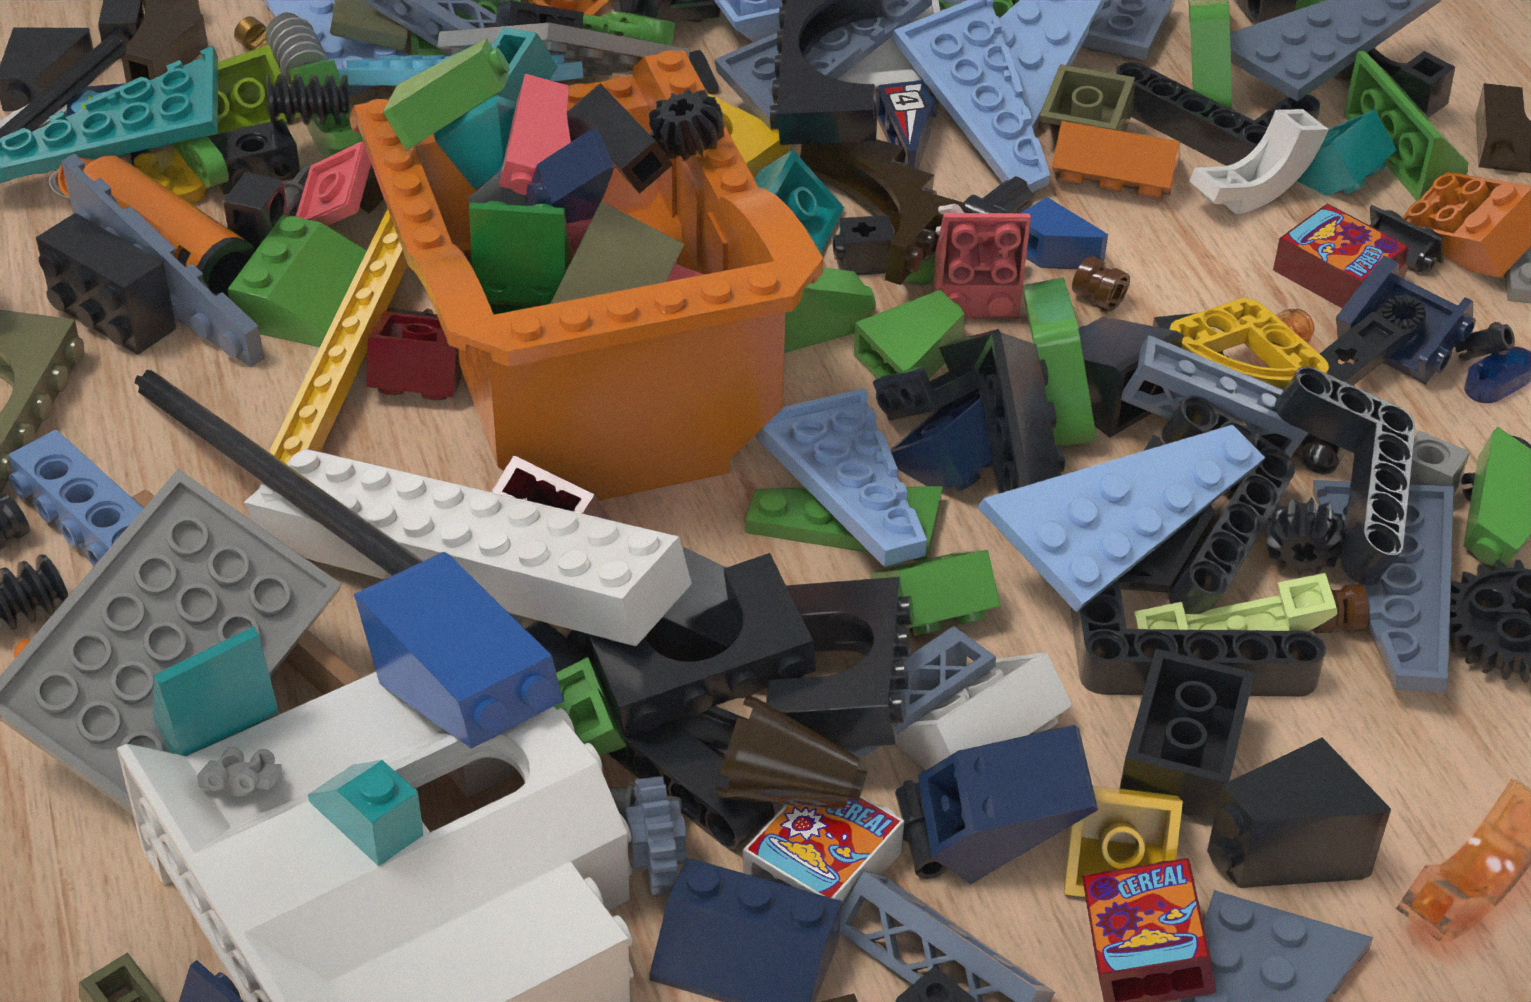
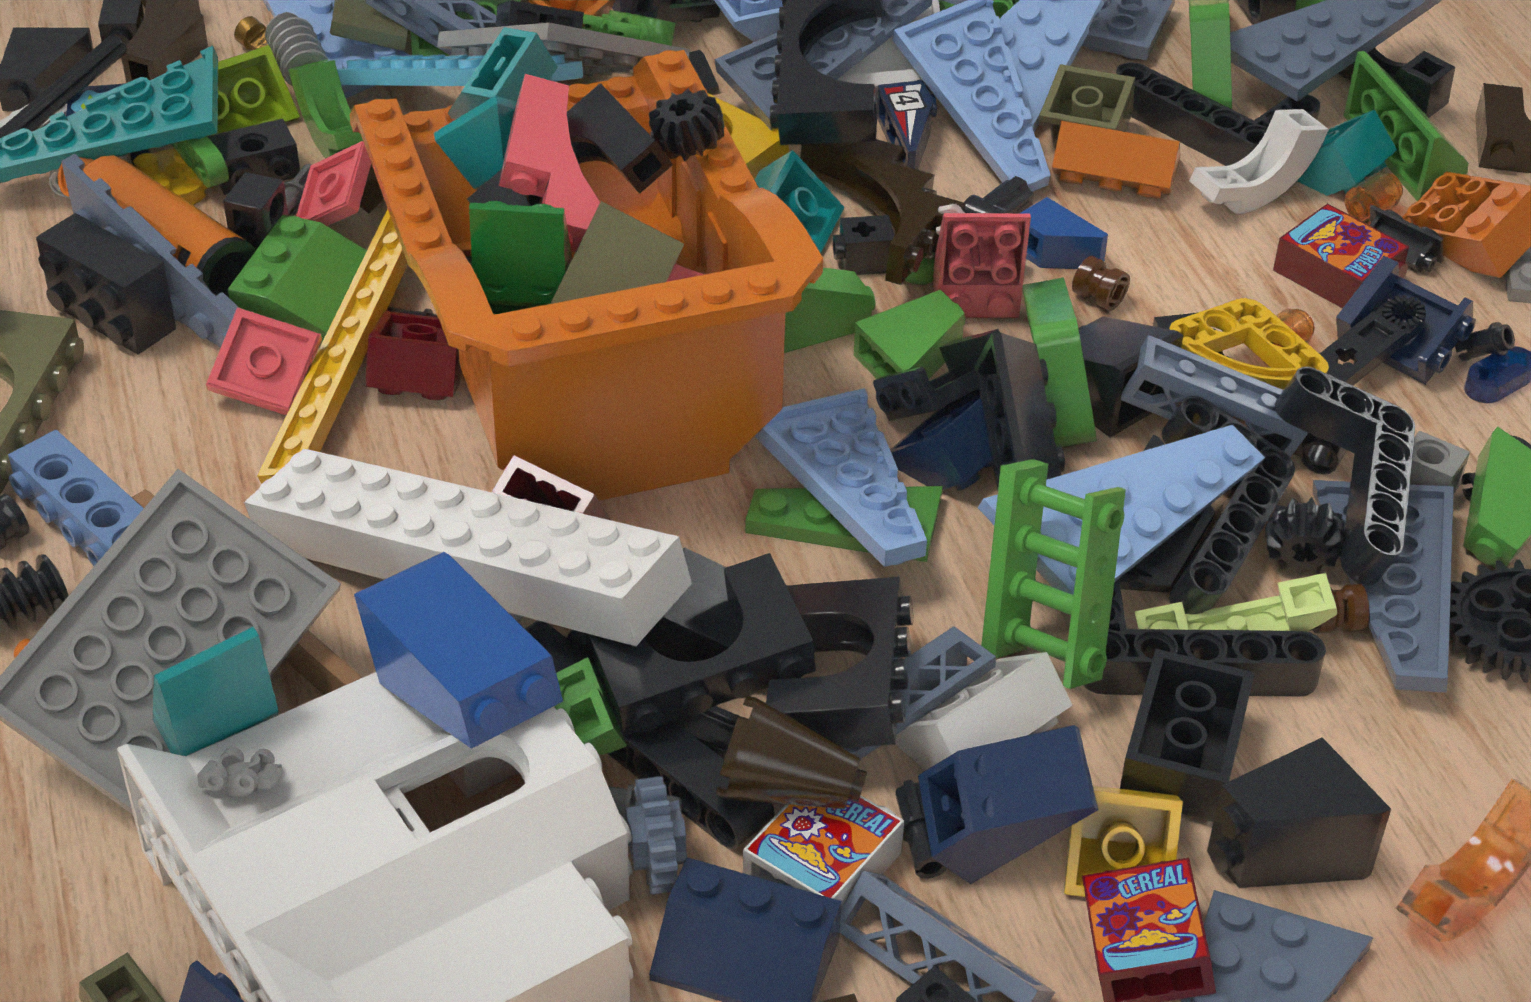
(263, 361): none -> coral tile
(278, 475): black axle -> none
(307, 99): black piece -> none
(371, 808): teal slope -> none
(445, 92): bright green slope -> none
(573, 177): dark blue slope -> none
(947, 588): bright green slope -> none
(1014, 565): none -> bright green fence
(1379, 189): none -> clear orange brick

